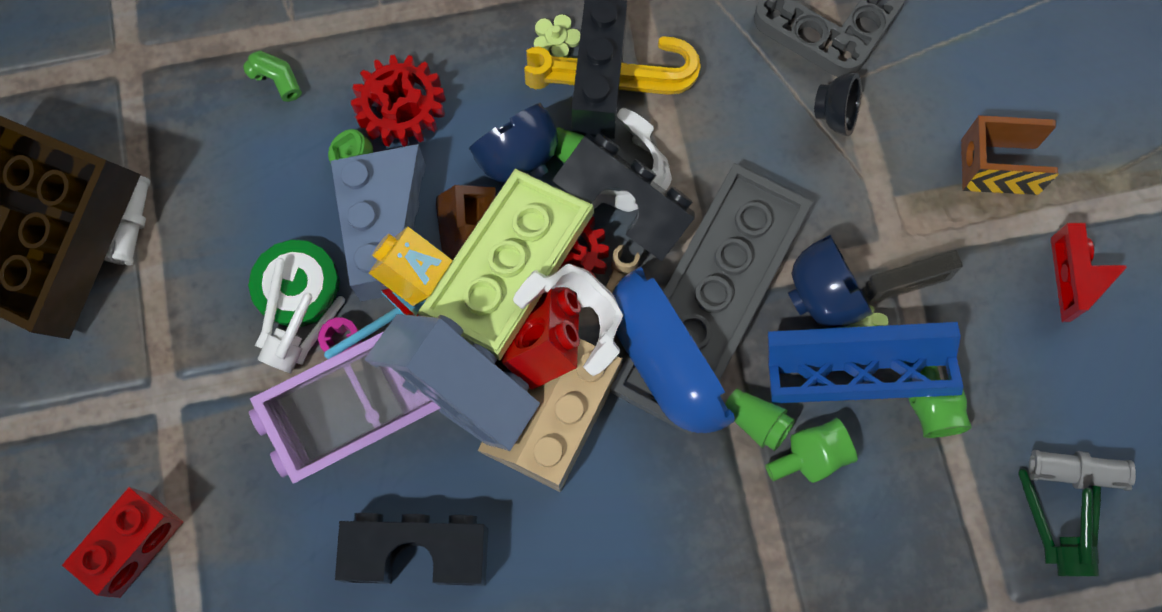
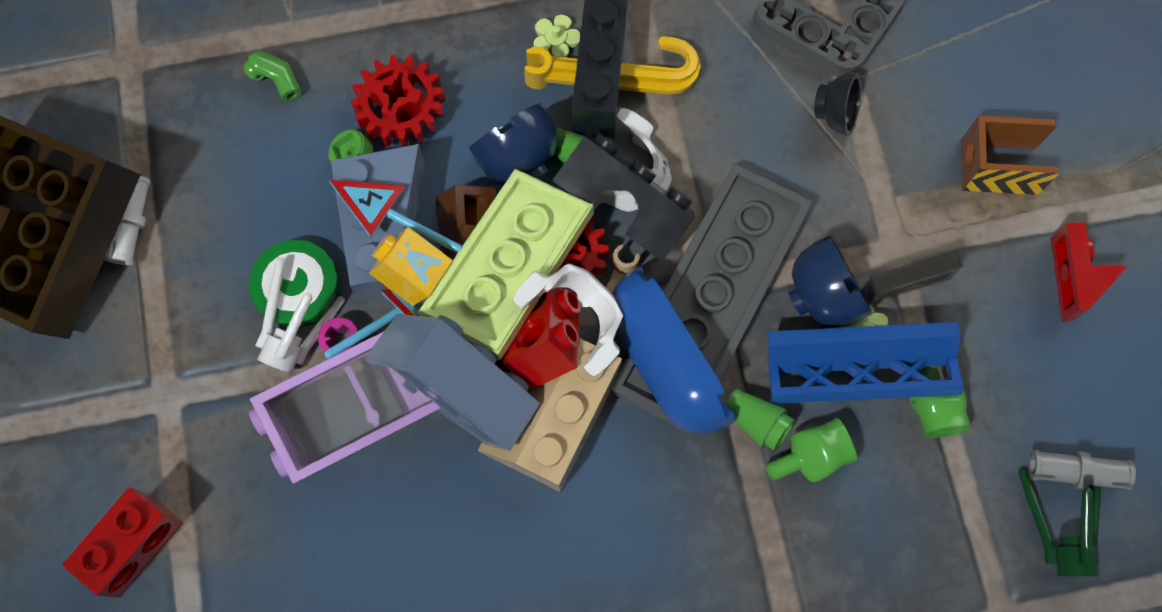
(370, 548): black arch -> none
(373, 203): none -> piece

